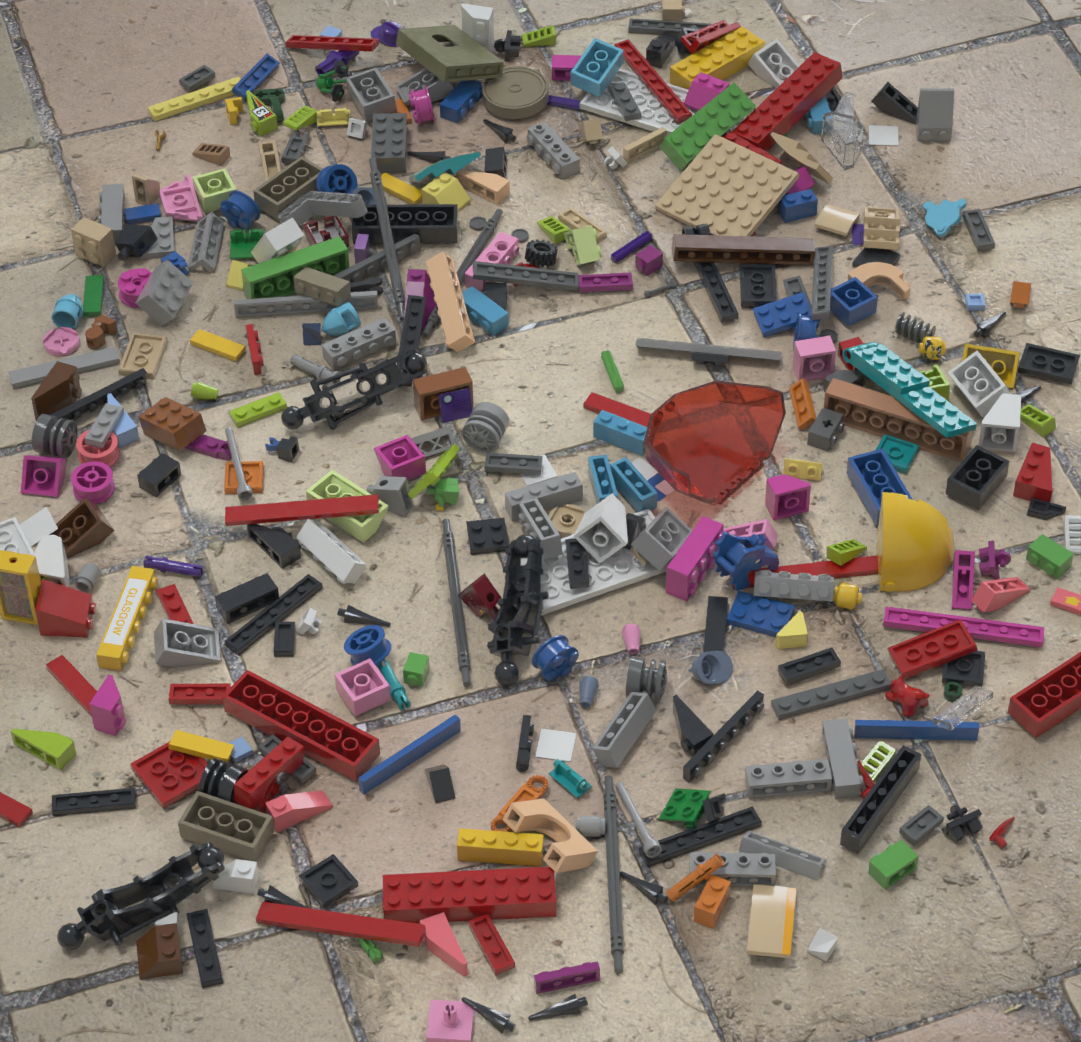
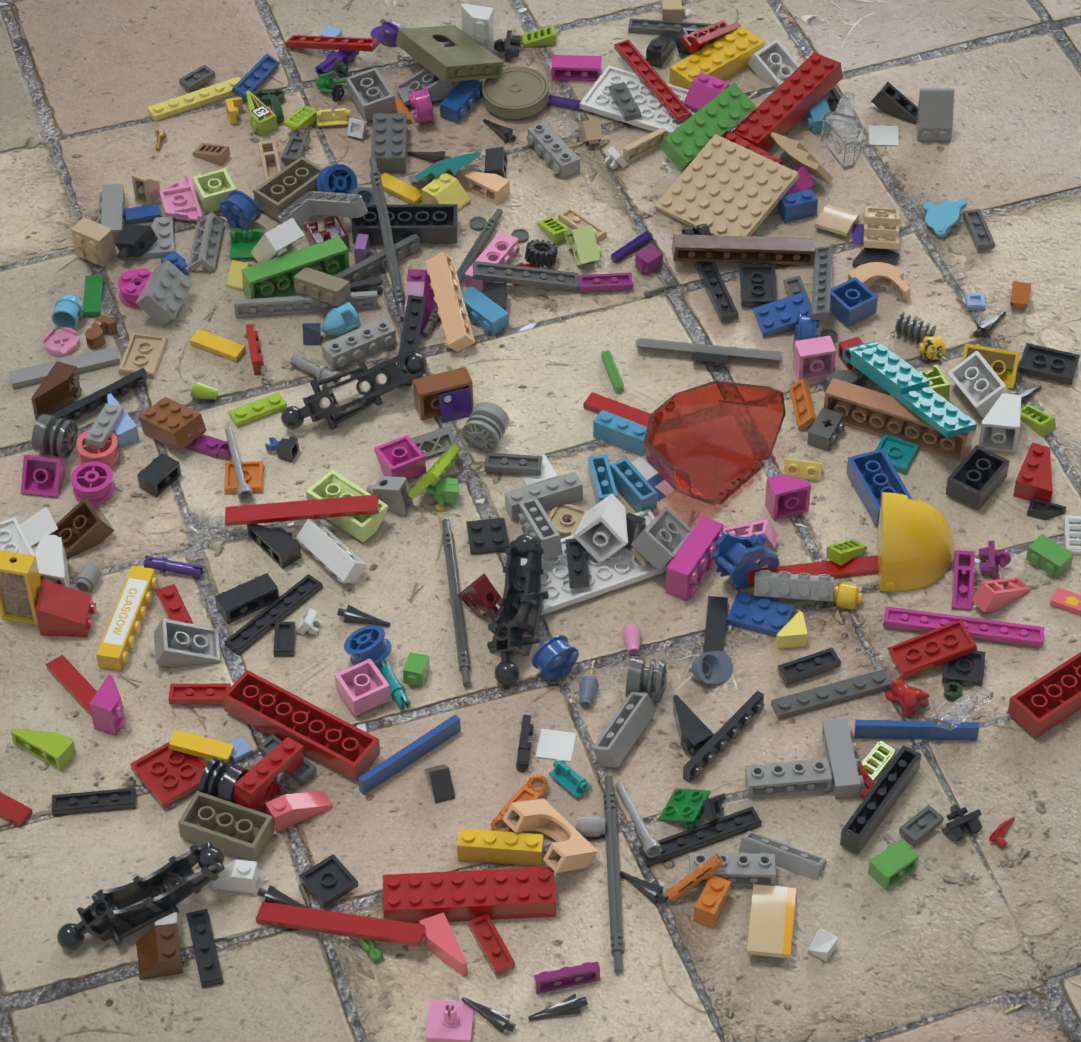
(597, 67): medium azure brick -> none

